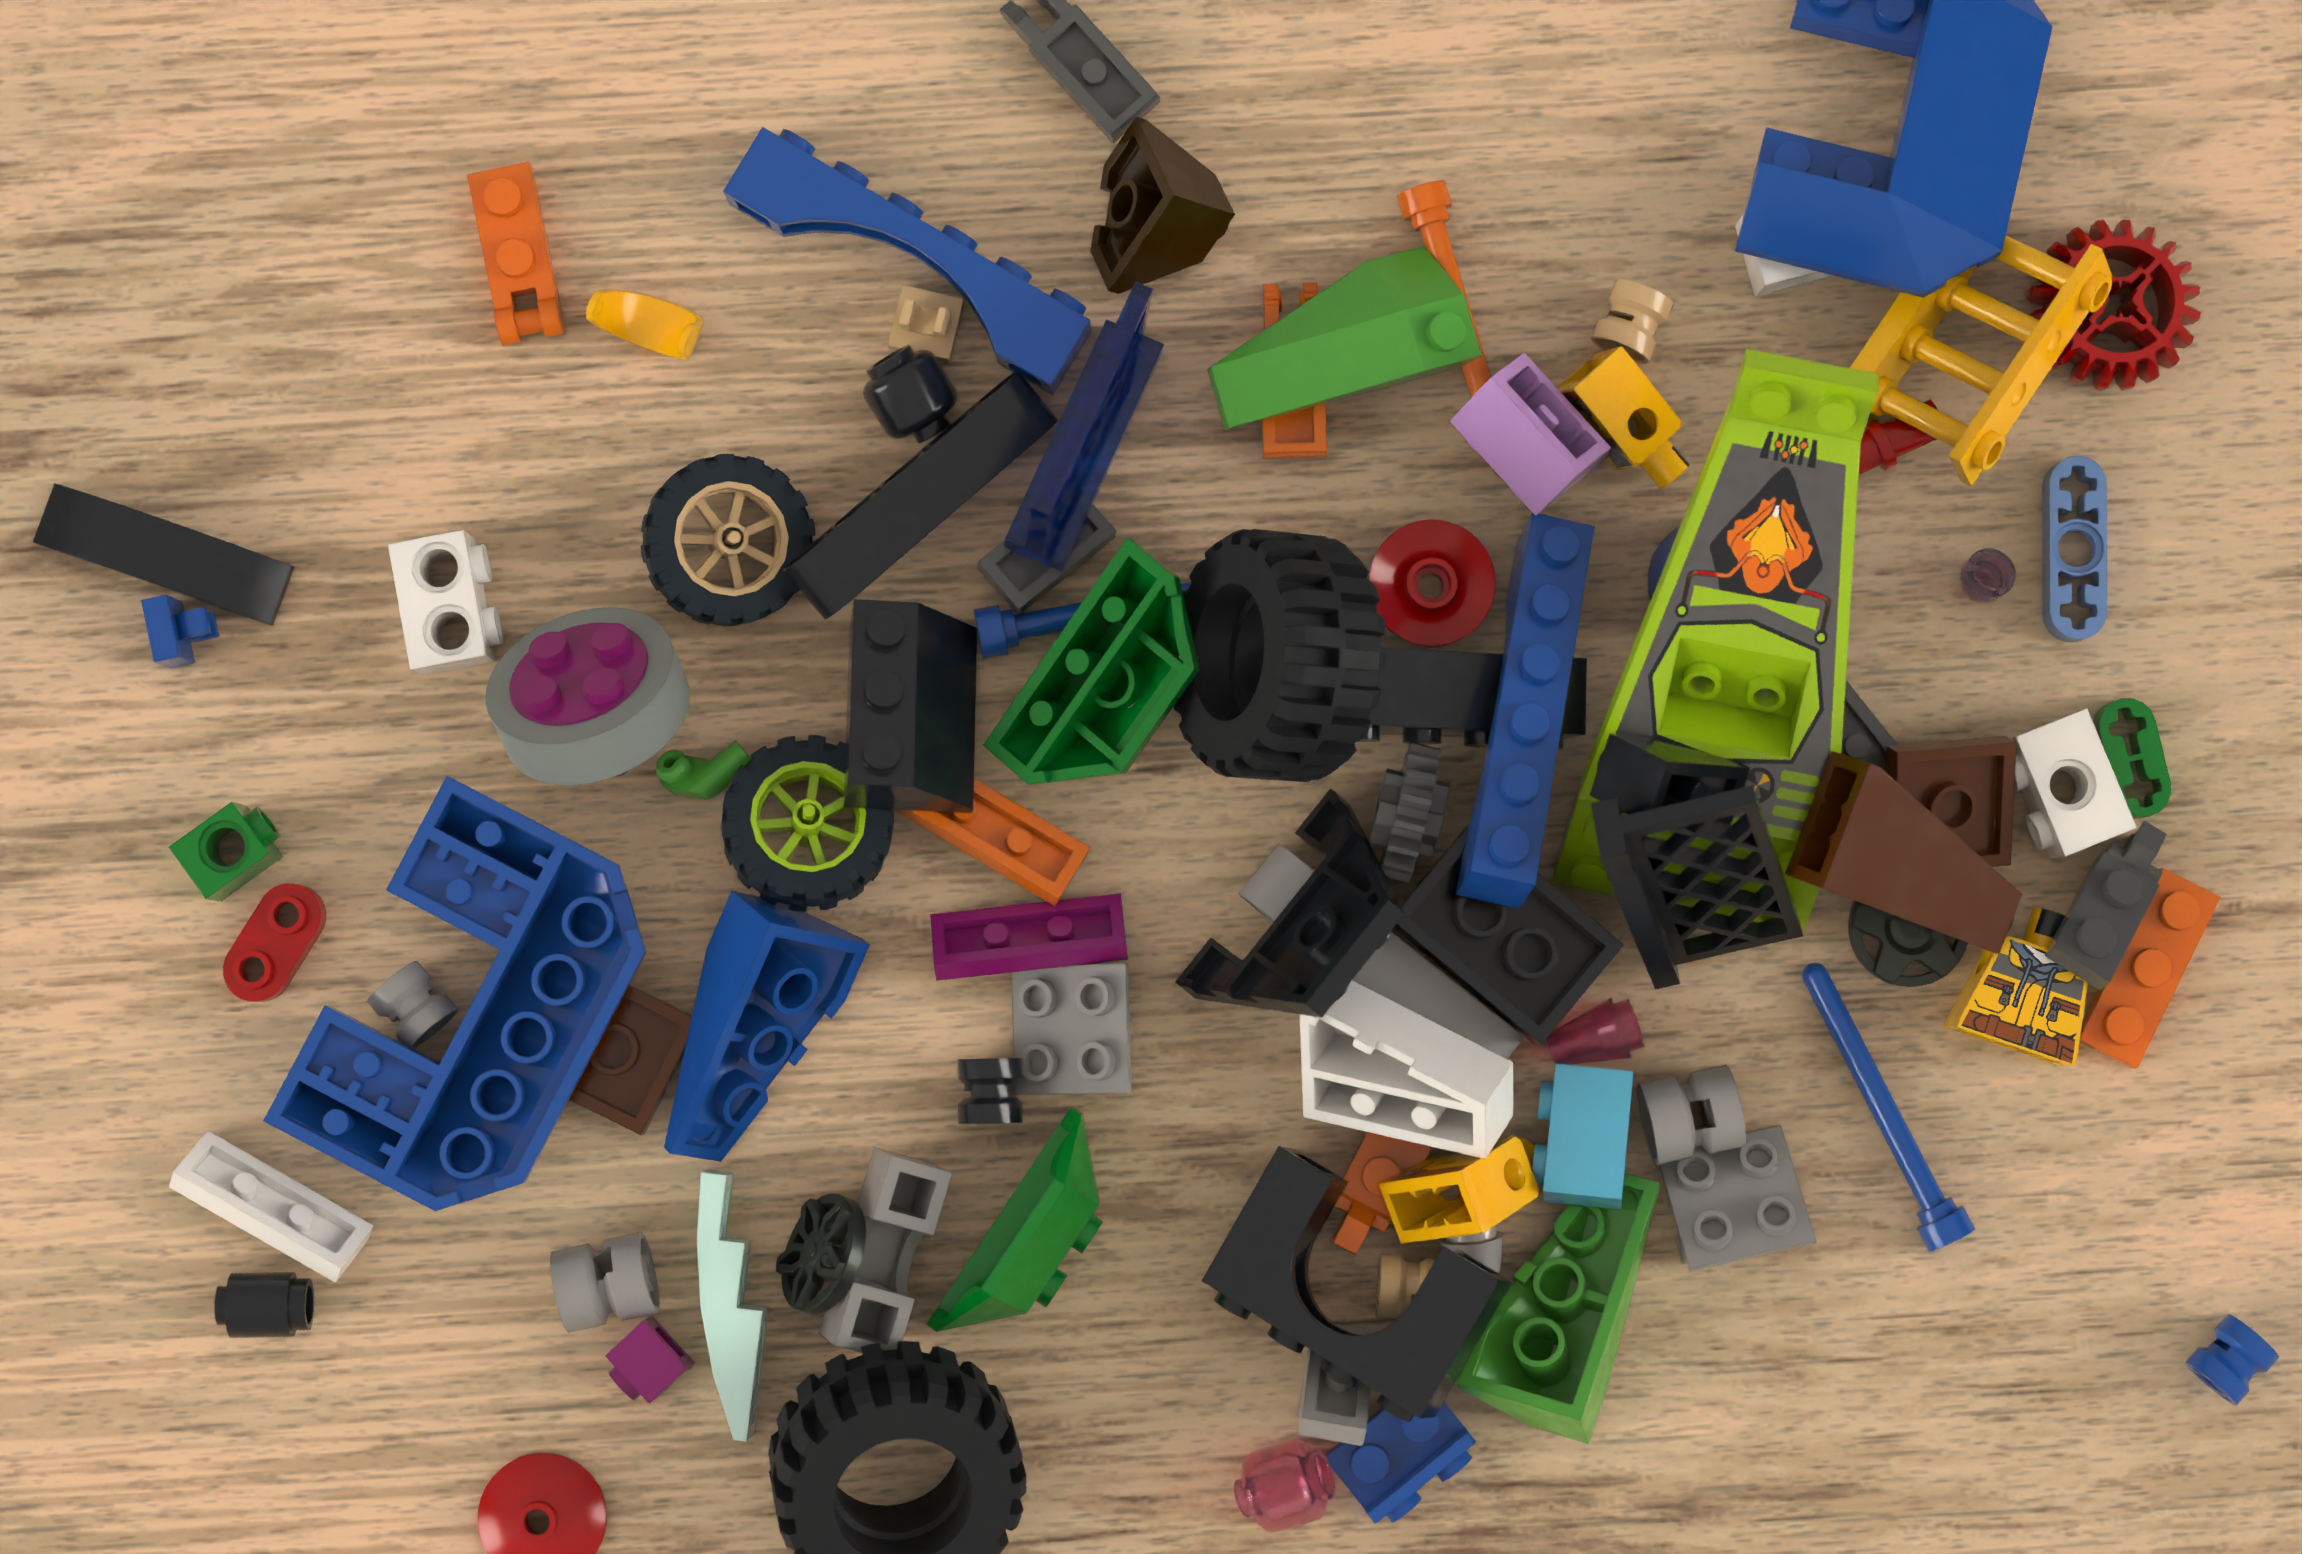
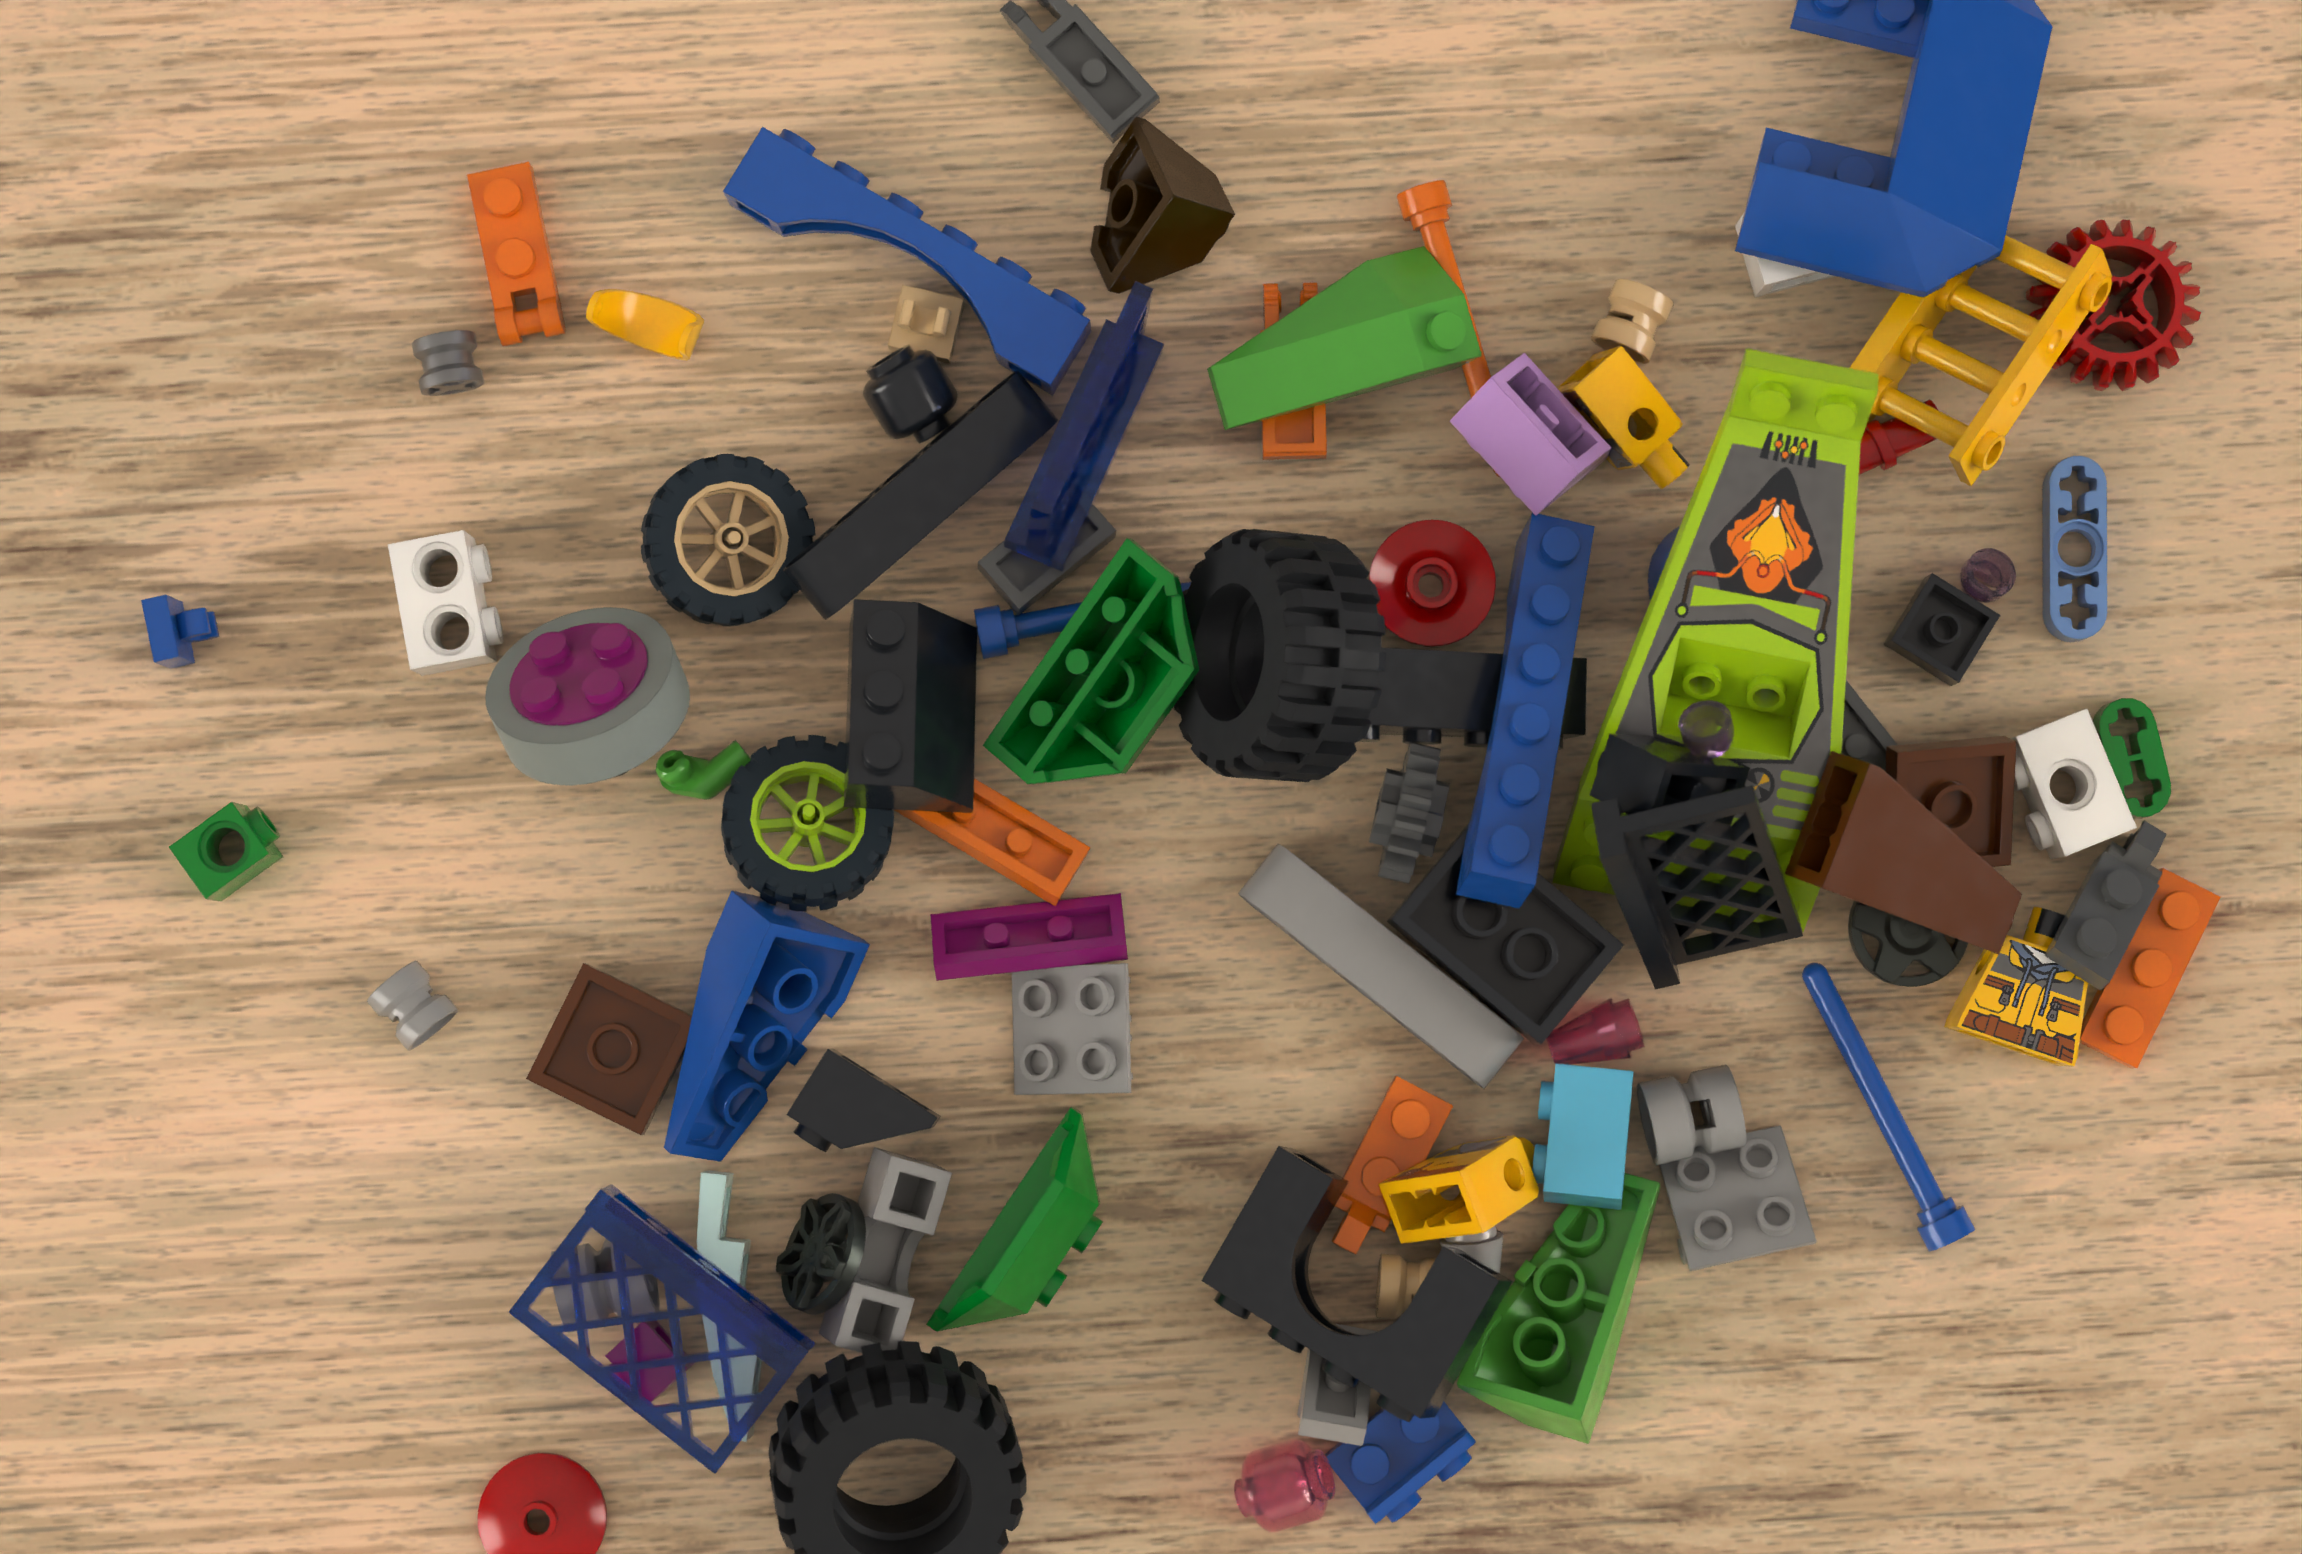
(163, 553): black slope -> none
(265, 1304): black brick -> none
(271, 1206): white plate -> none
(277, 946): red plate -> none
(447, 363): none -> flat silver wheel
(527, 1037): blue slope -> none
(697, 1282): none -> clear blue fence
(854, 1106): none -> black slope
(990, 1091): black wheel -> none
(1318, 937): black wing -> none
(1402, 1076): white wedge -> none
(1699, 727): none -> hinge
(1941, 629): none -> black piece
(2232, 1359): blue wheel -> none

